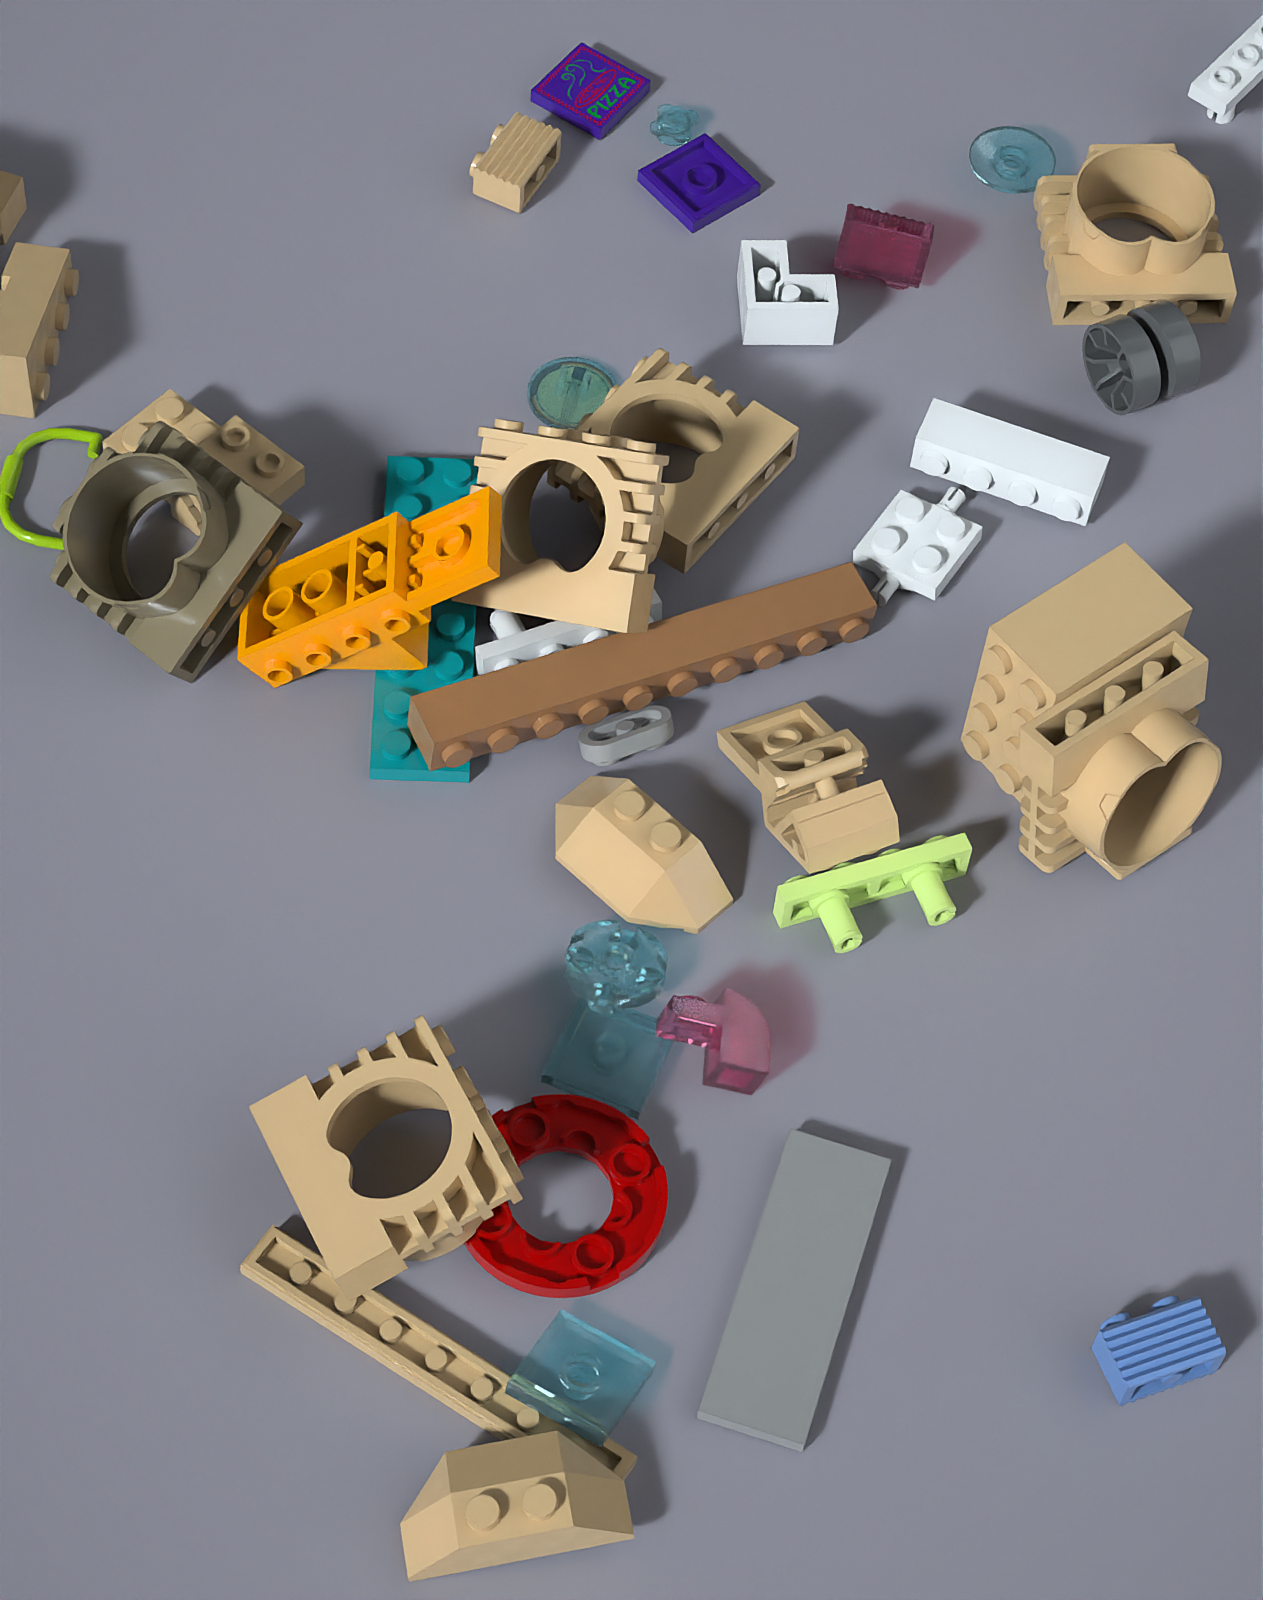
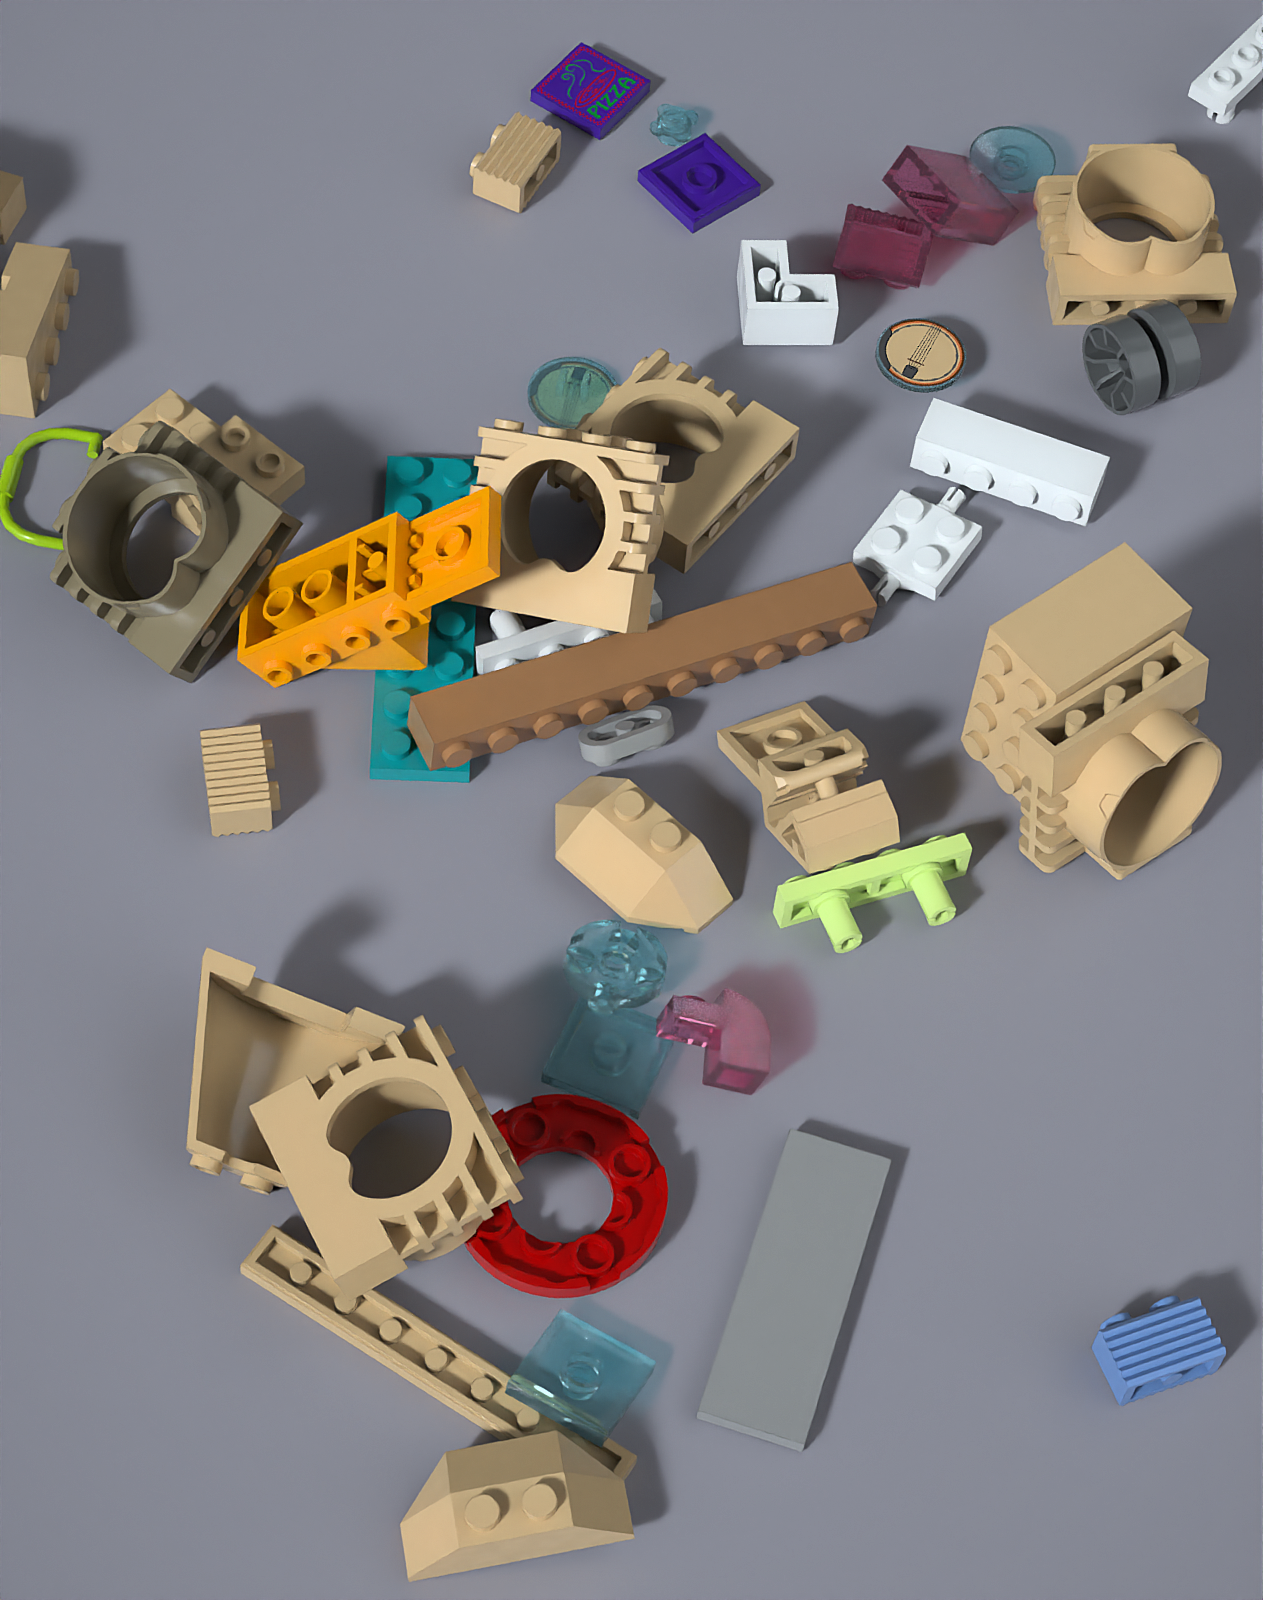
(237, 779): none -> tan brick
(251, 1045): none -> tan cone
(920, 355): none -> piece
(950, 195): none -> clear pink brick

